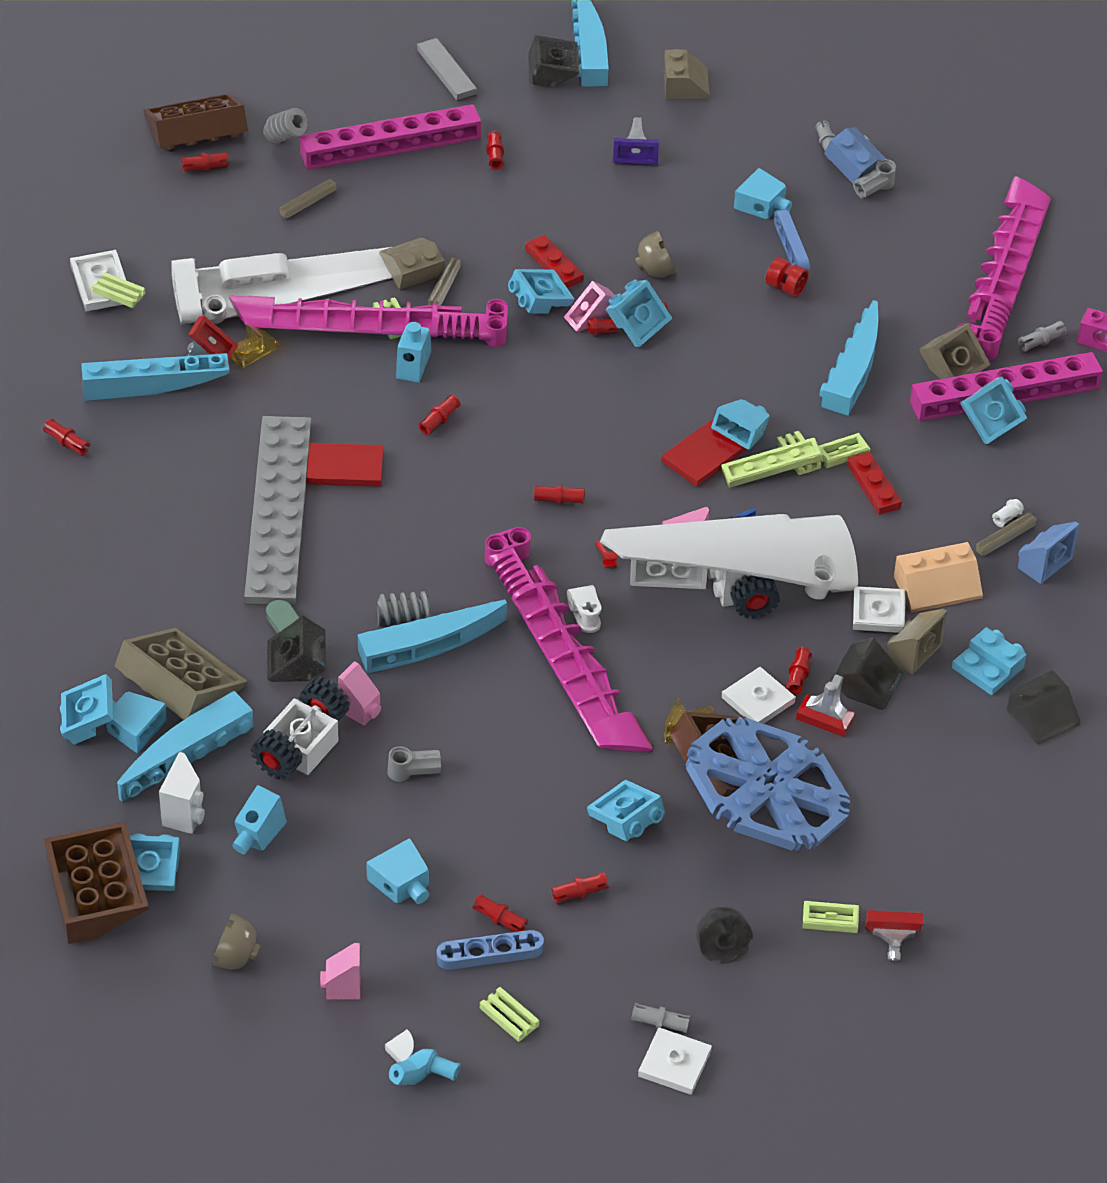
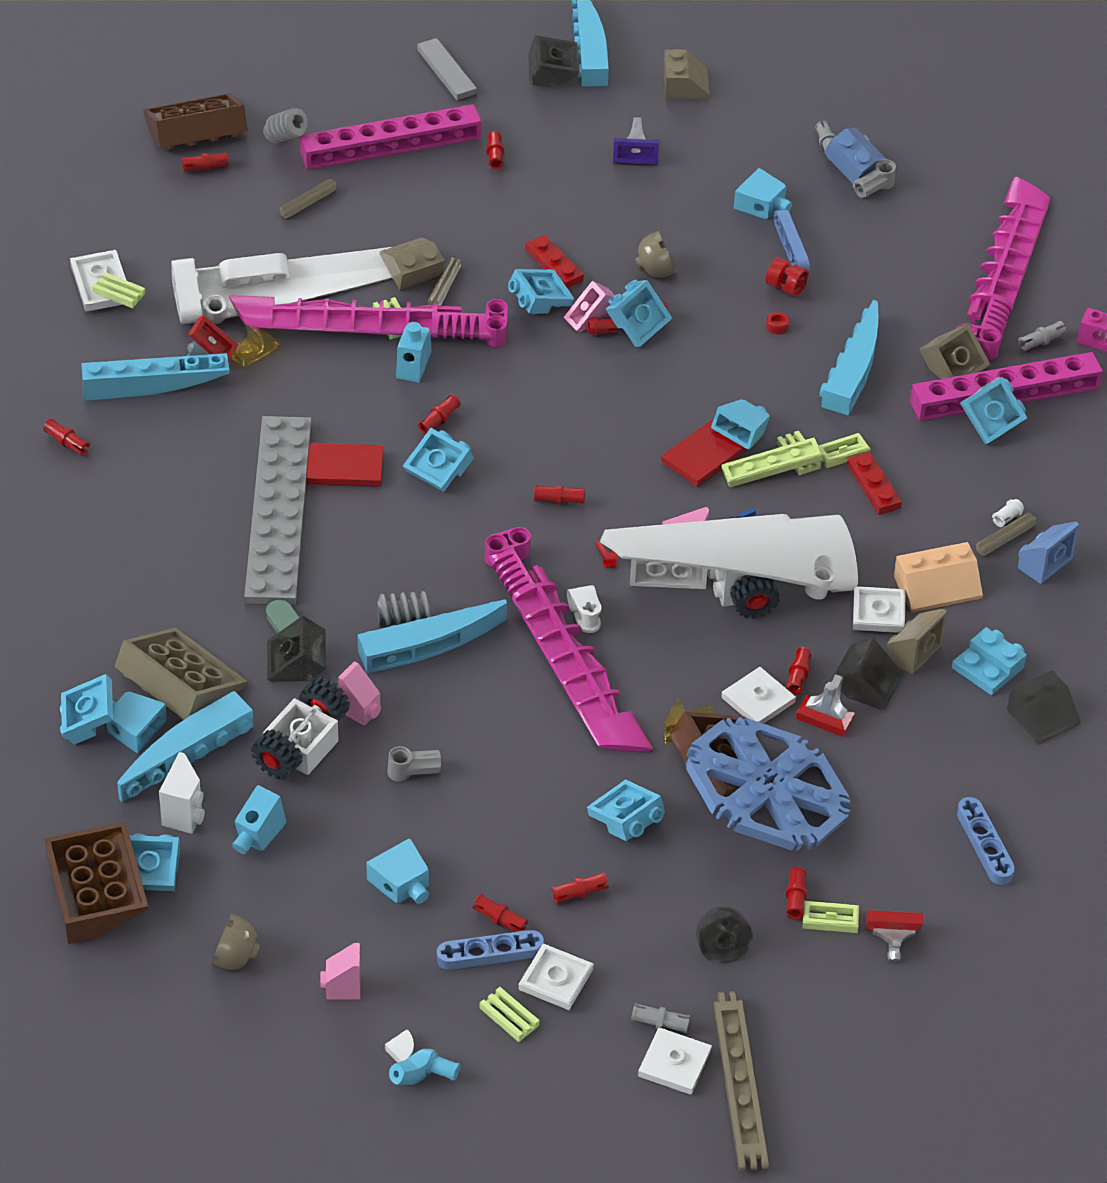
(439, 459): none -> medium azure plate
(556, 976): none -> white plate
(740, 1082): none -> dark tan hinge
(777, 323): none -> red tile
(796, 893): none -> red pin
(982, 841): none -> medium blue beam

